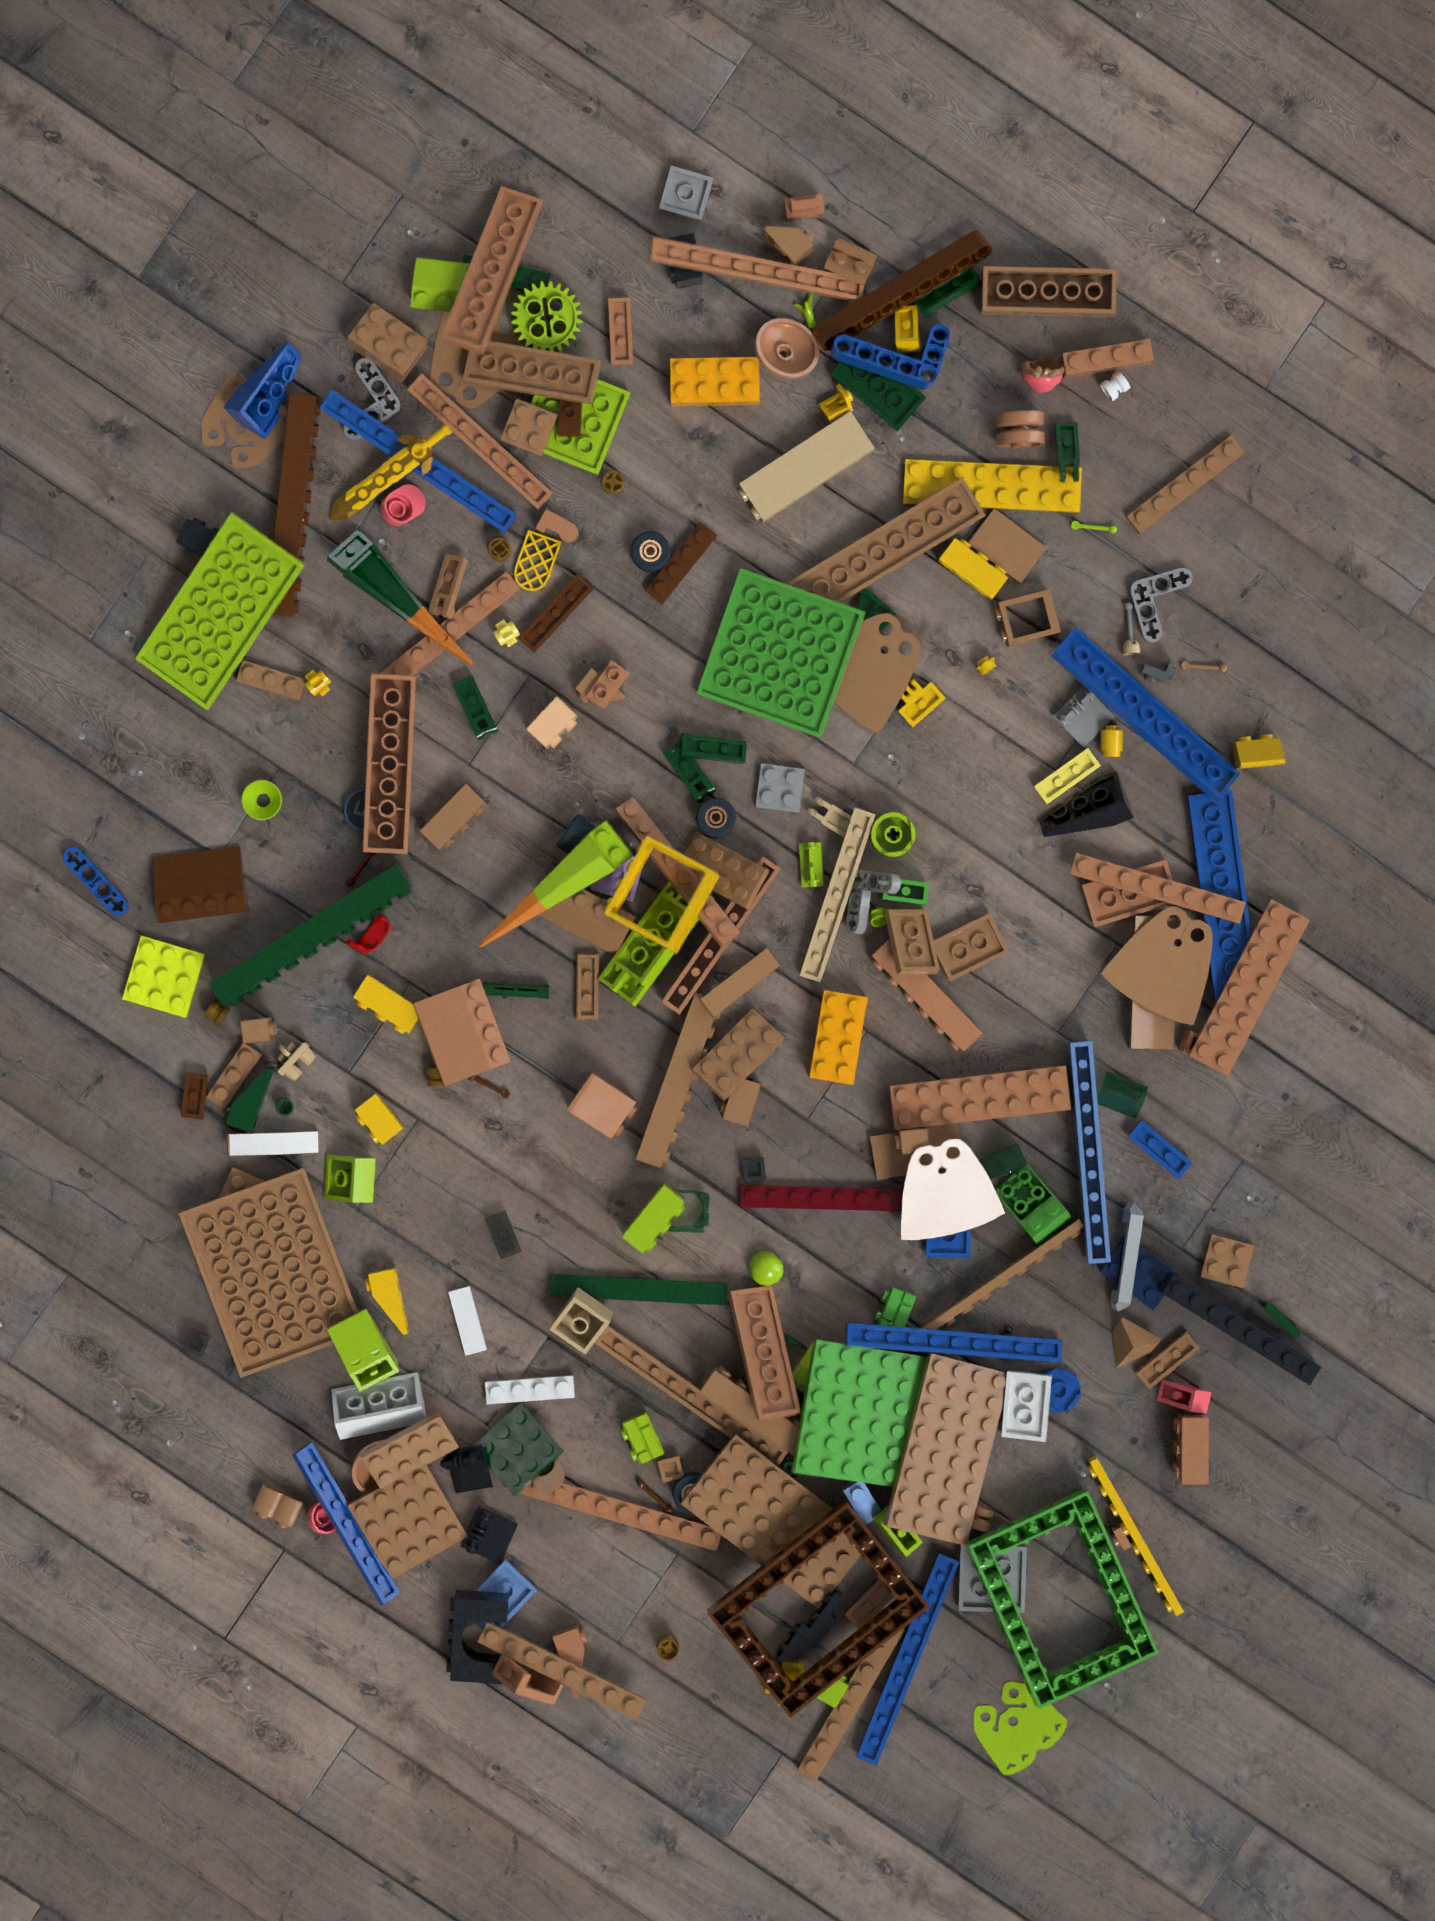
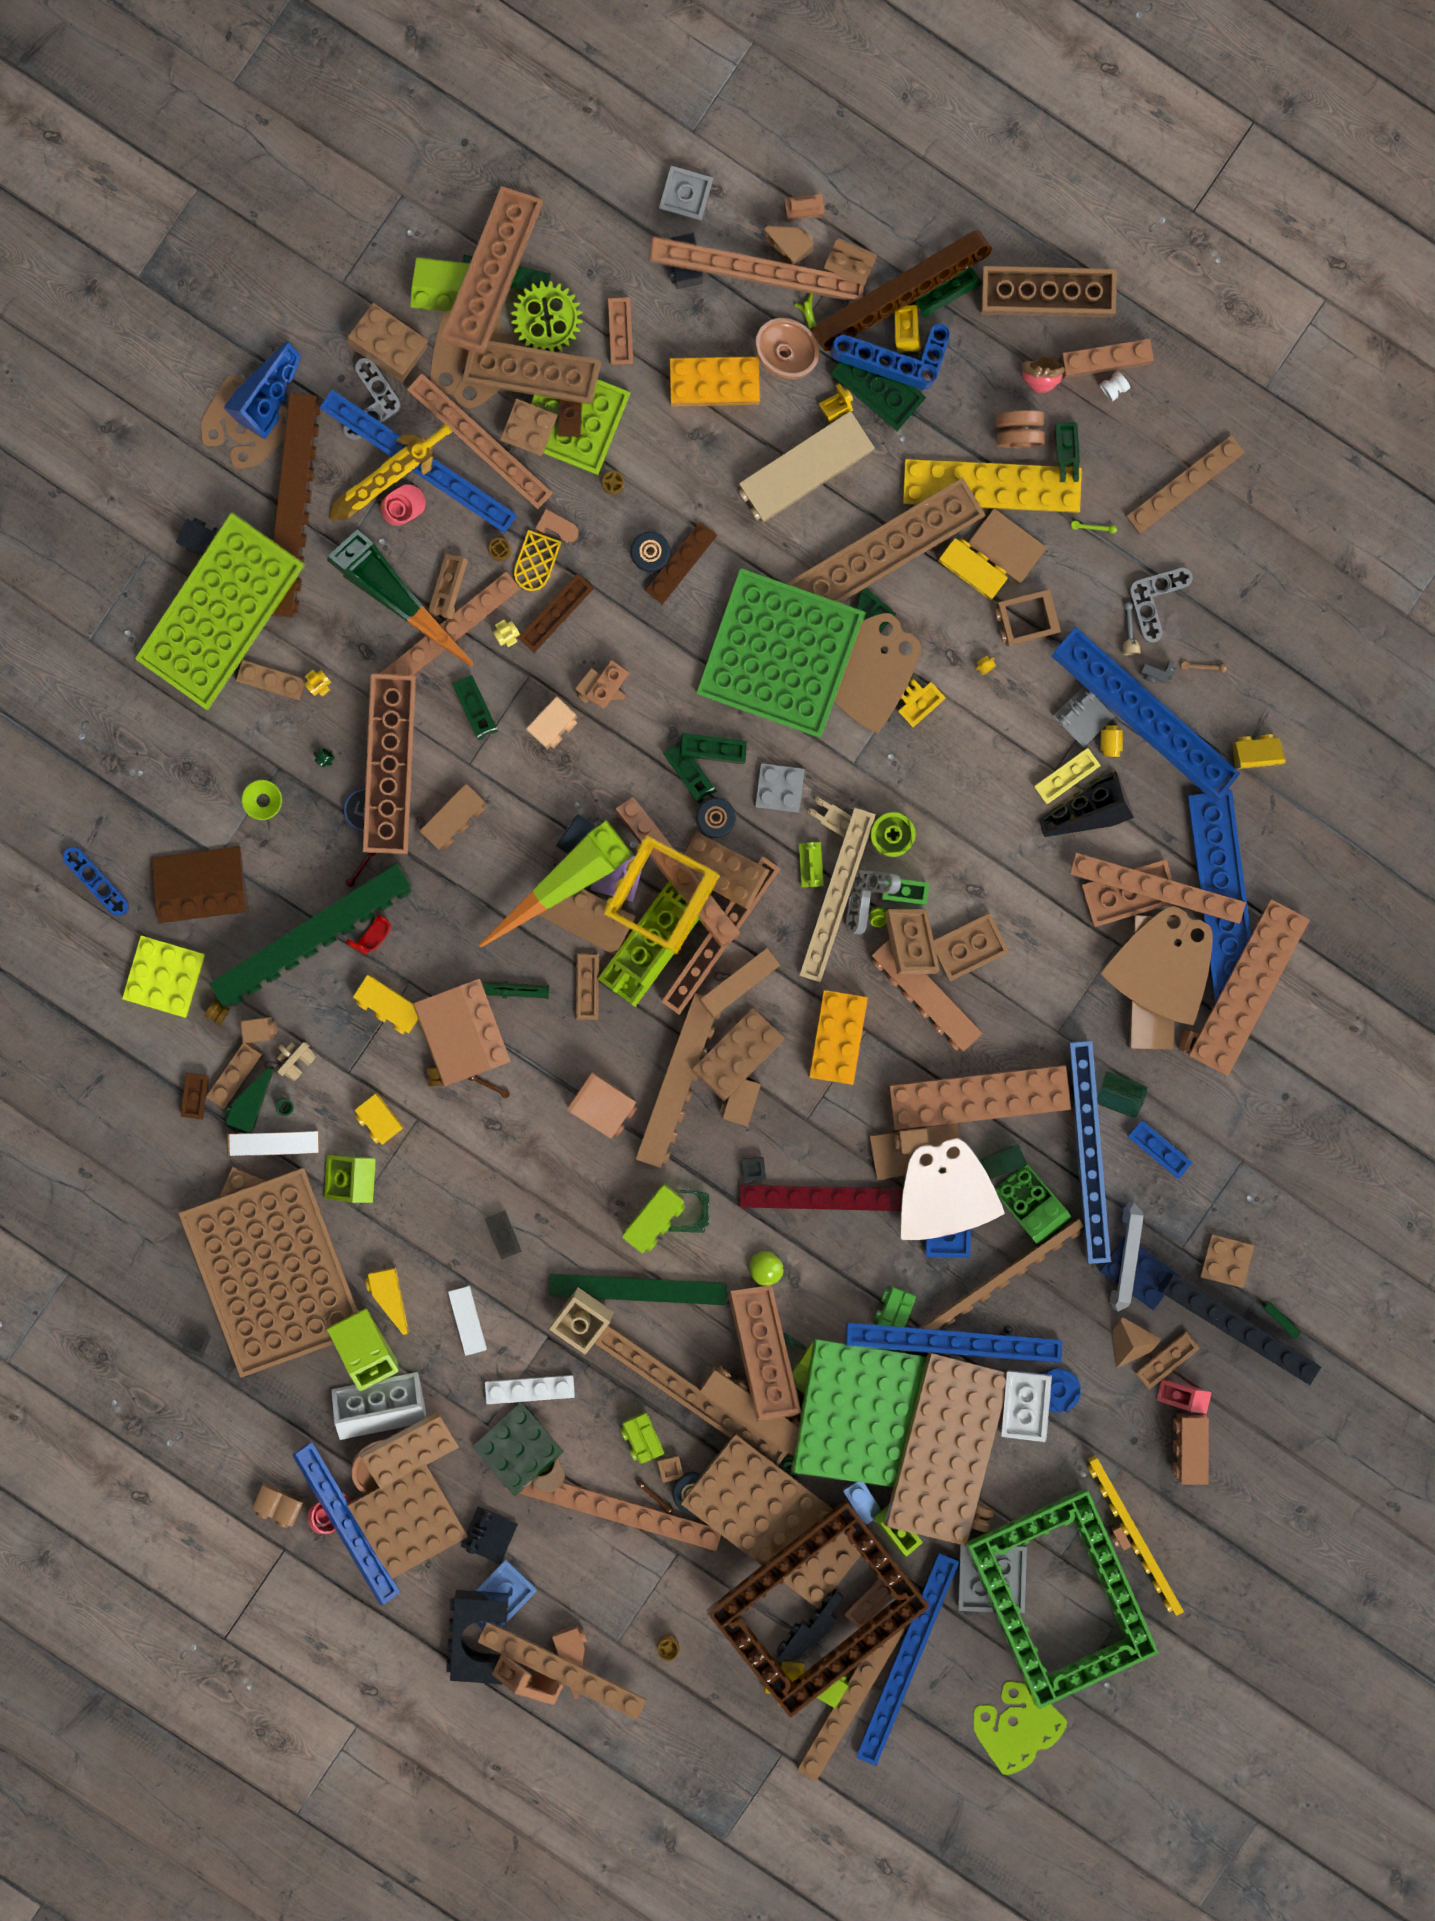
(324, 757): none -> dark green plate
(468, 1468): black hinge -> none

